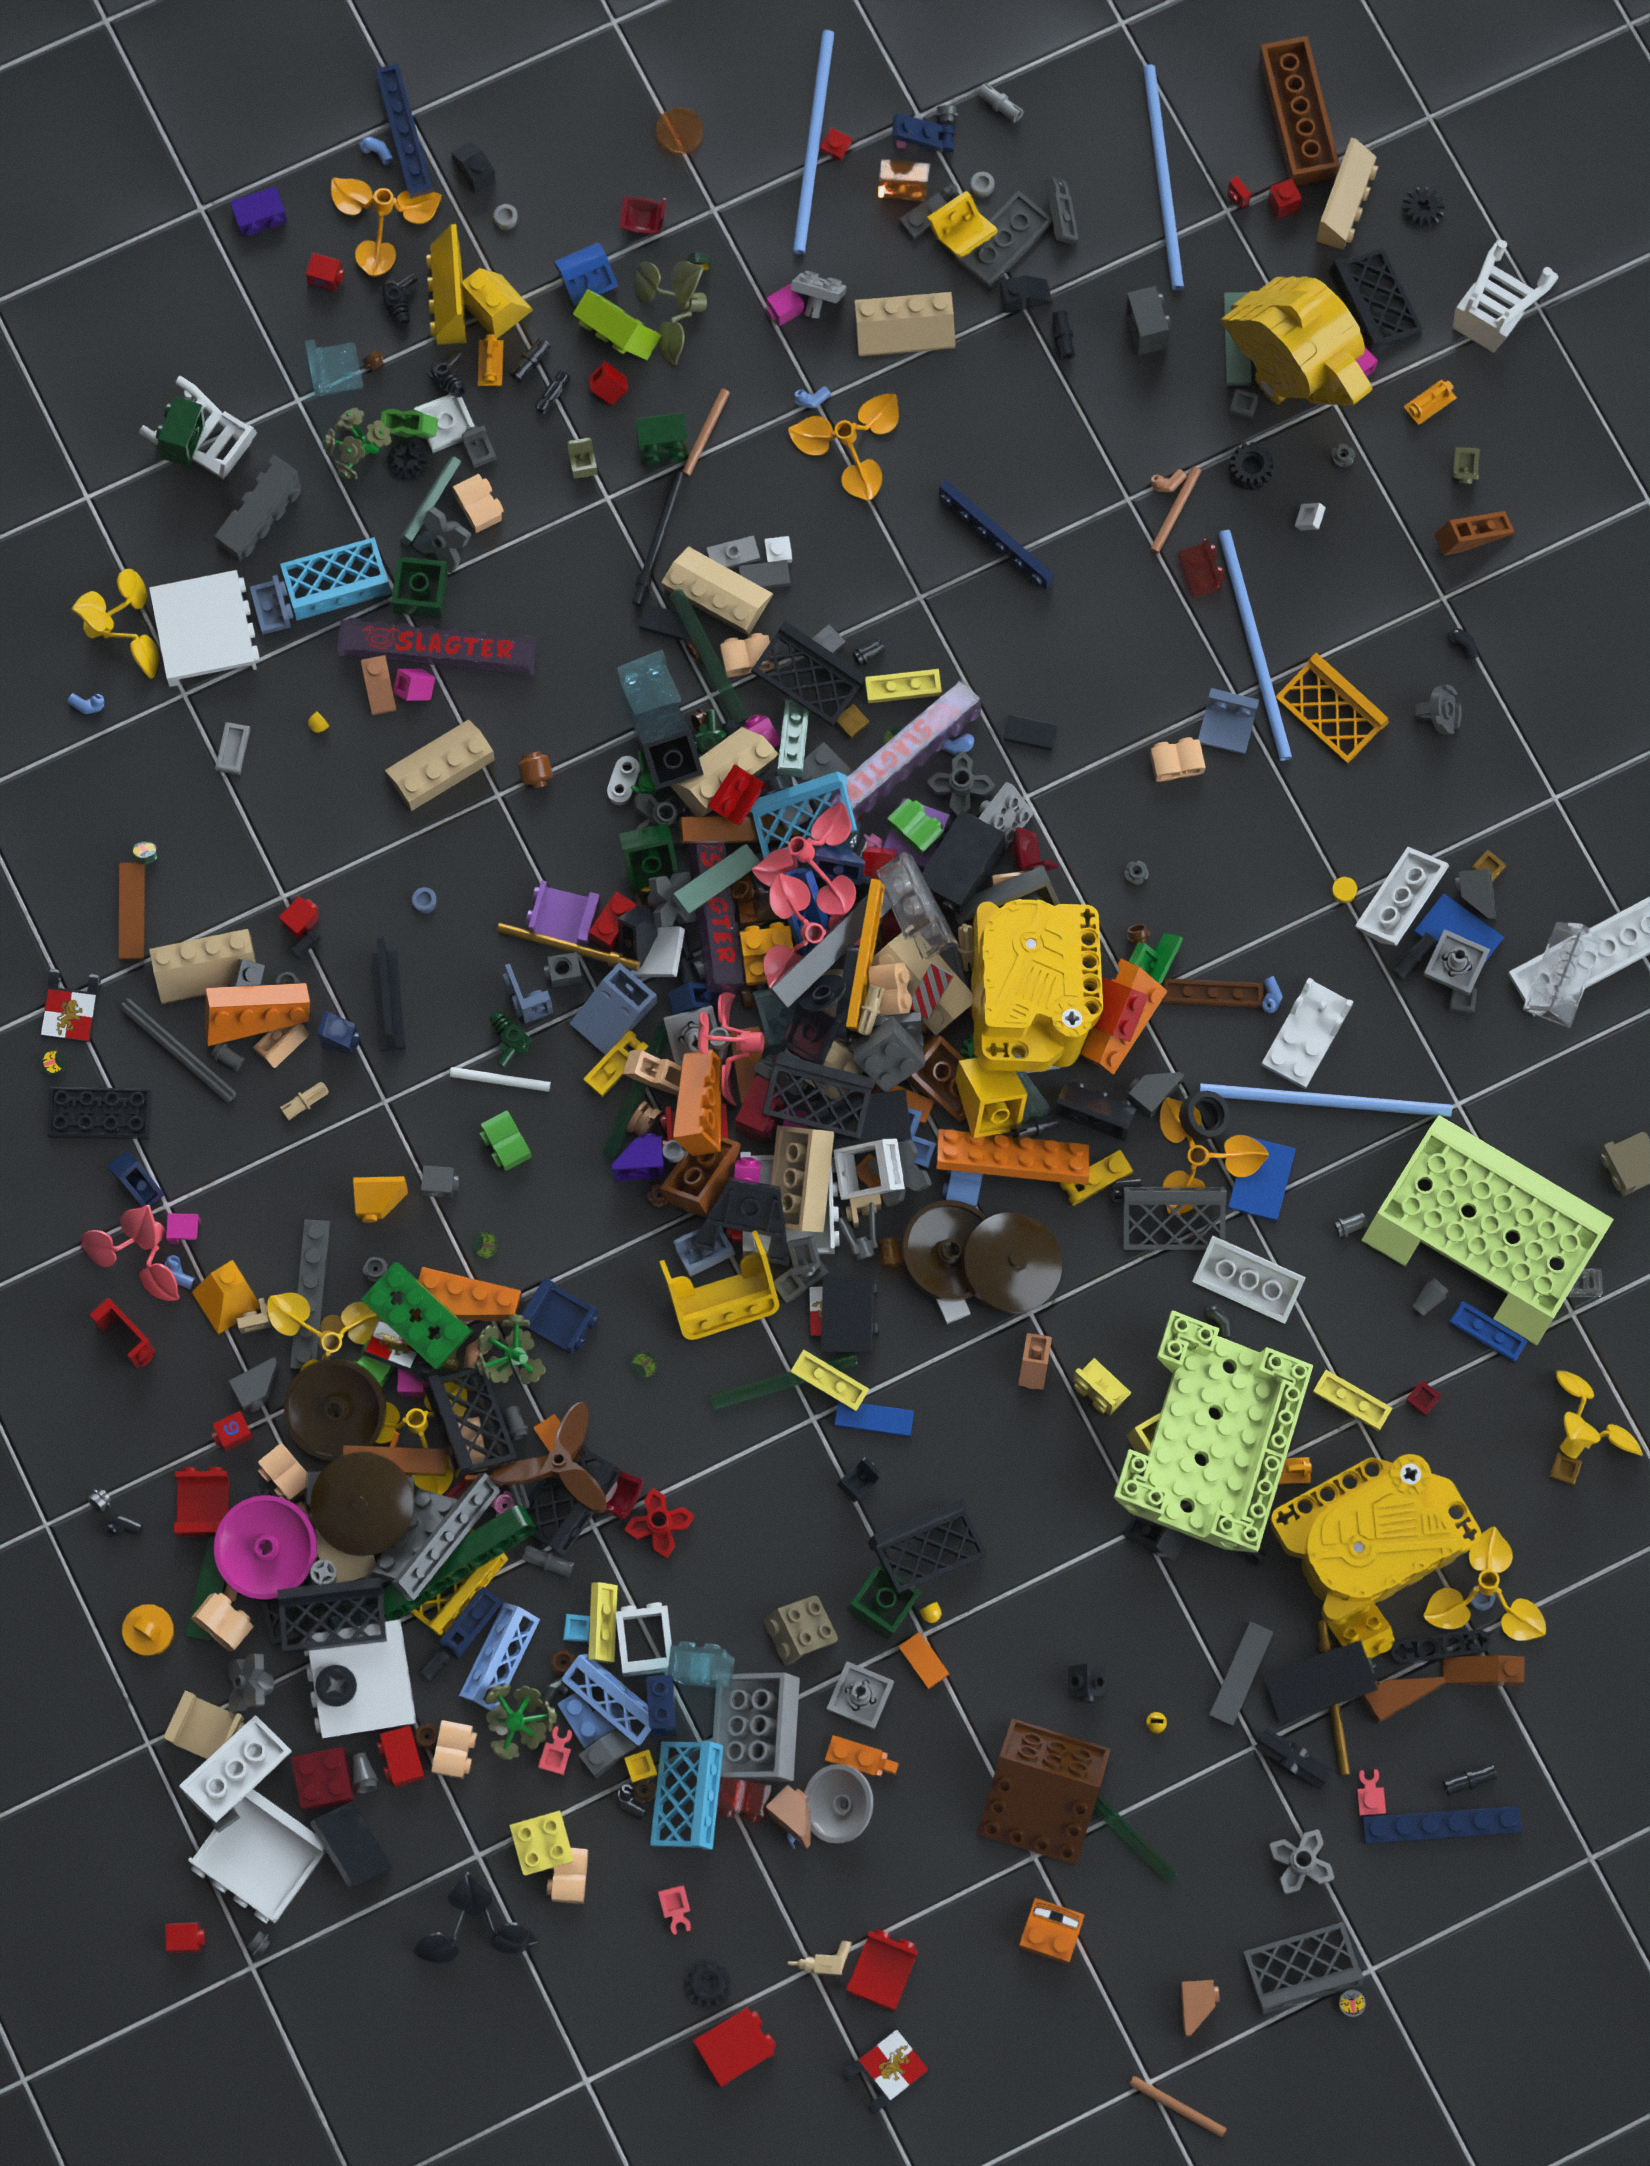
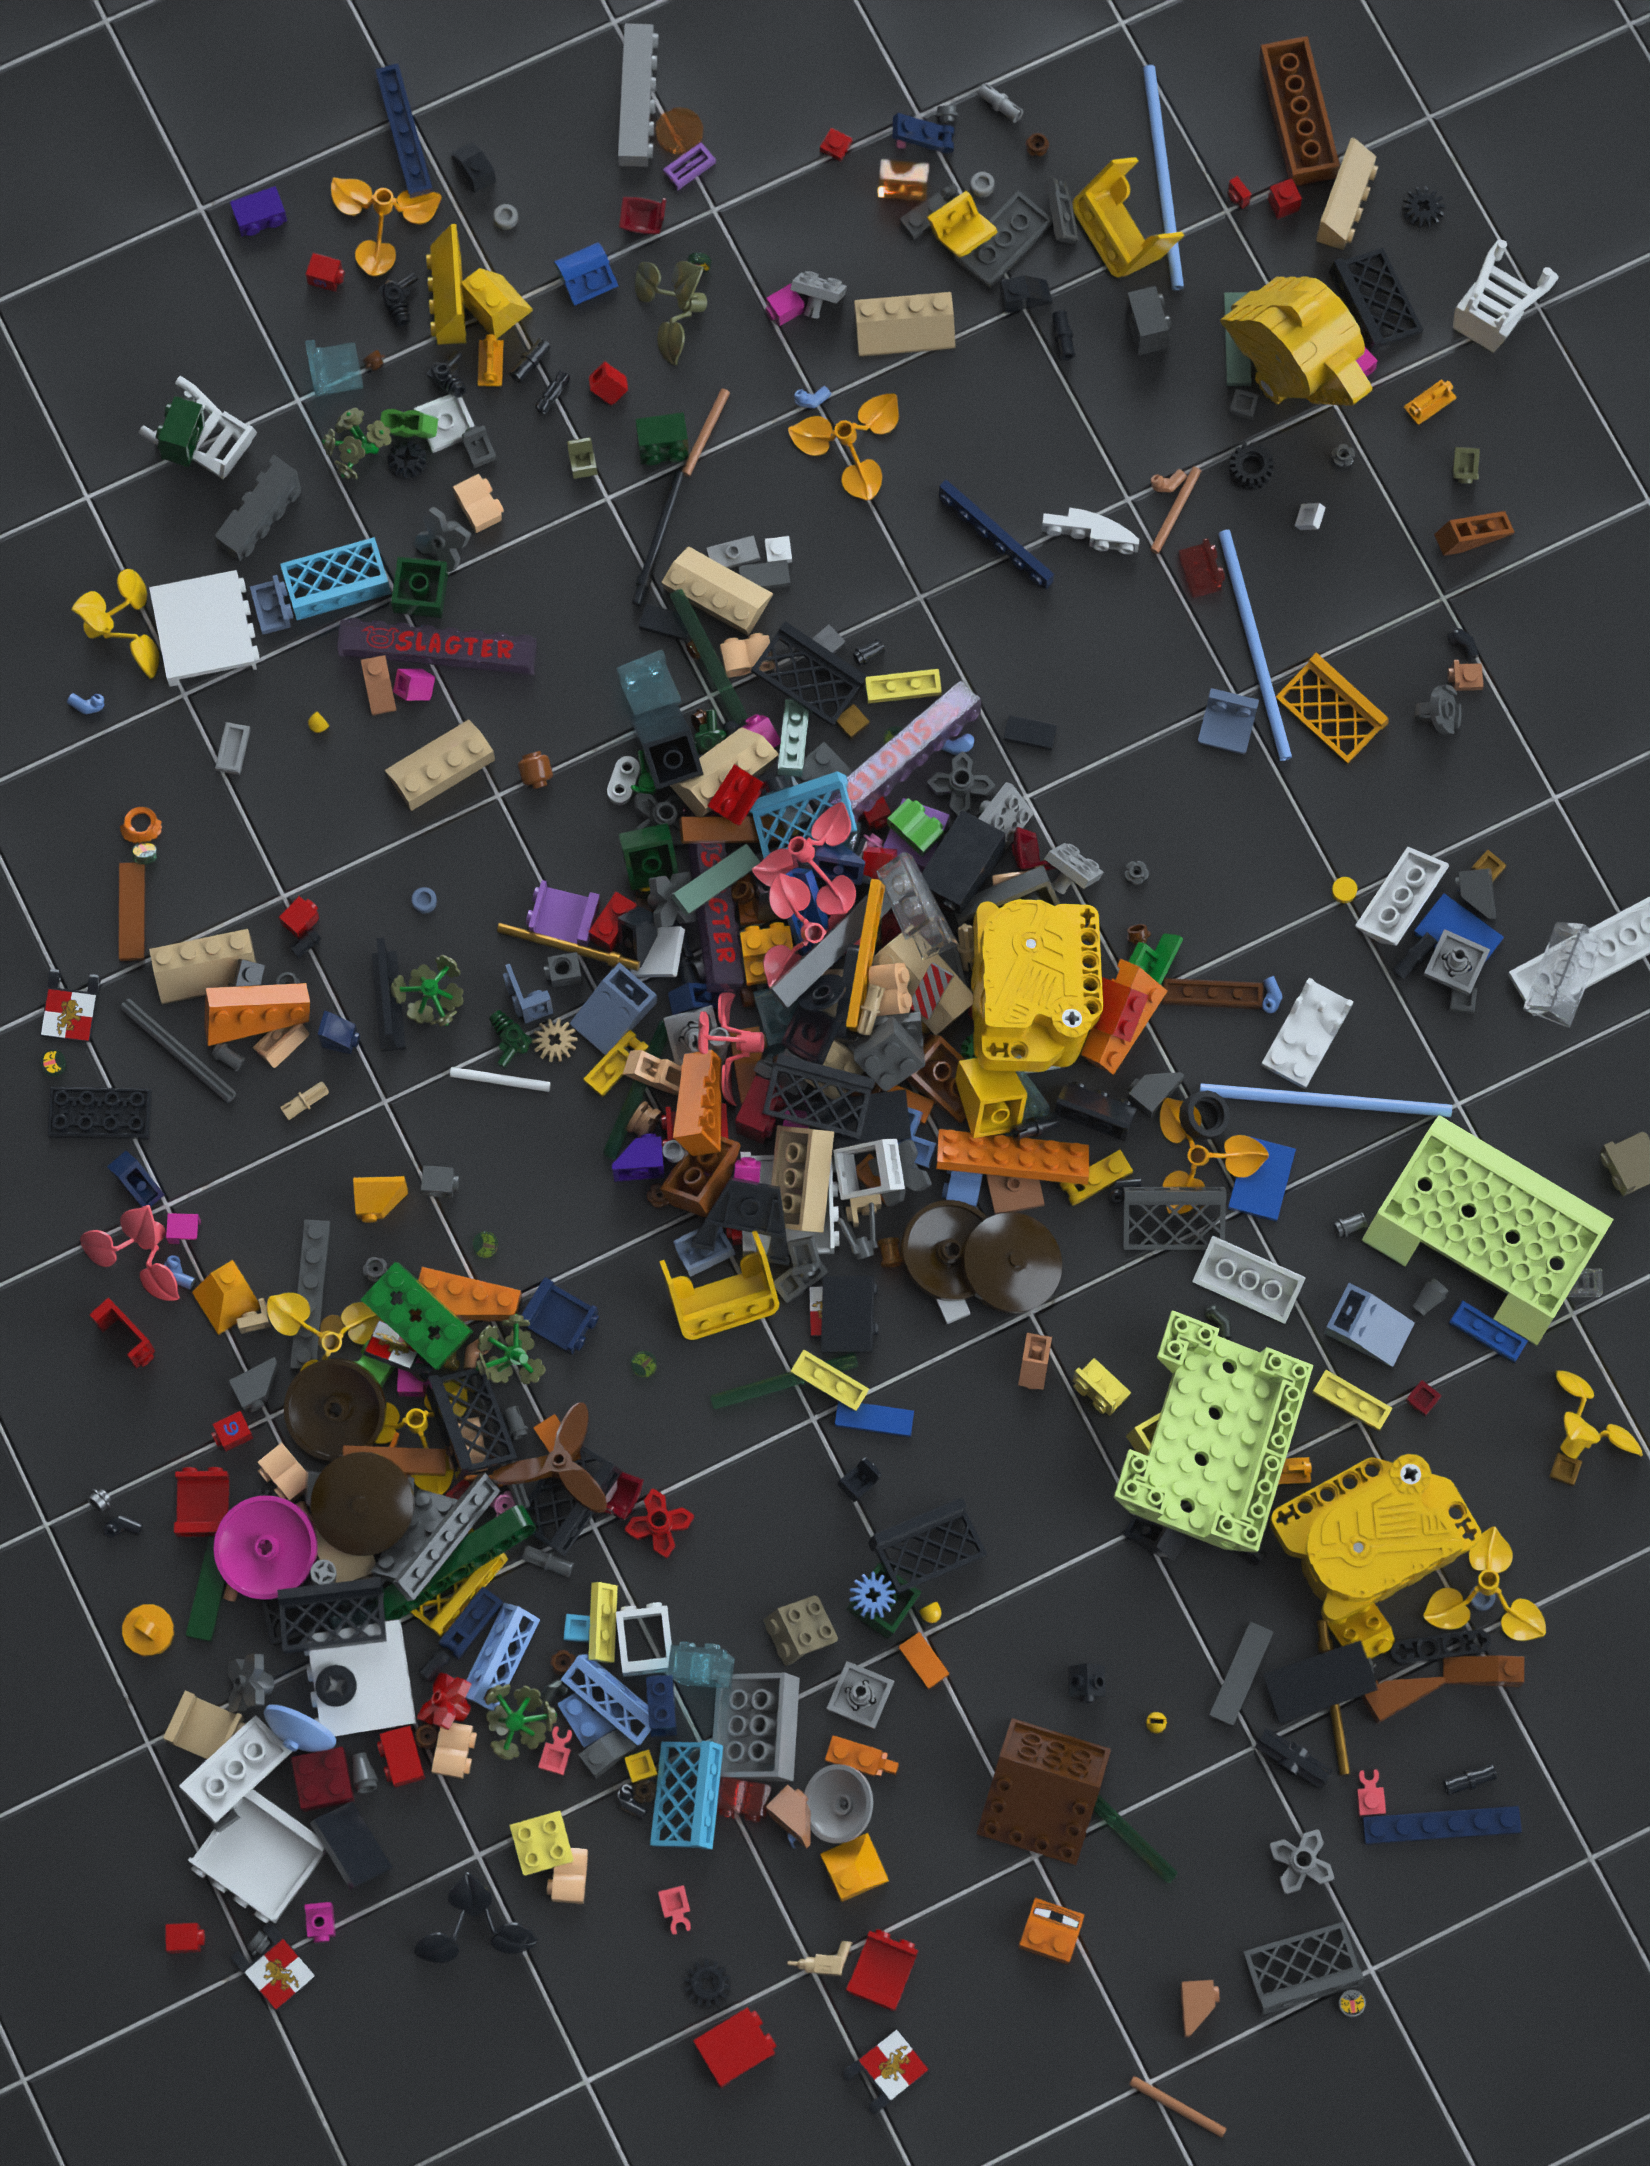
(152, 831): none -> orange piece
(222, 1621): light nougat brick -> none
(277, 1971): none -> flag
(298, 1730): none -> light blue dish
(324, 1911): none -> dark pink brick
(372, 144): medium blue arm -> none
(425, 982): none -> olive plant
(430, 500): sand green tile -> none
(447, 1702): none -> red plant
(505, 1141): bright green brick -> none
(555, 1050): none -> tan gear
(615, 325): lime wedge -> none
(636, 95): none -> light grey brick
(695, 172): none -> medium lavender tile
(813, 142): light blue piece -> none
(854, 1867): none -> light orange slope
(867, 1604): none -> medium blue gear
(878, 815): none -> red brick
(1014, 1193): none -> nougat plate
(1040, 139): none -> reddish brown plate
(1072, 867): none -> light grey plate
(1102, 531): none -> white slope
(1110, 225): none -> yellow windscreen
(1177, 760): light nougat brick -> none
(1369, 1325): none -> slope
(1465, 676): none -> nougat bracket

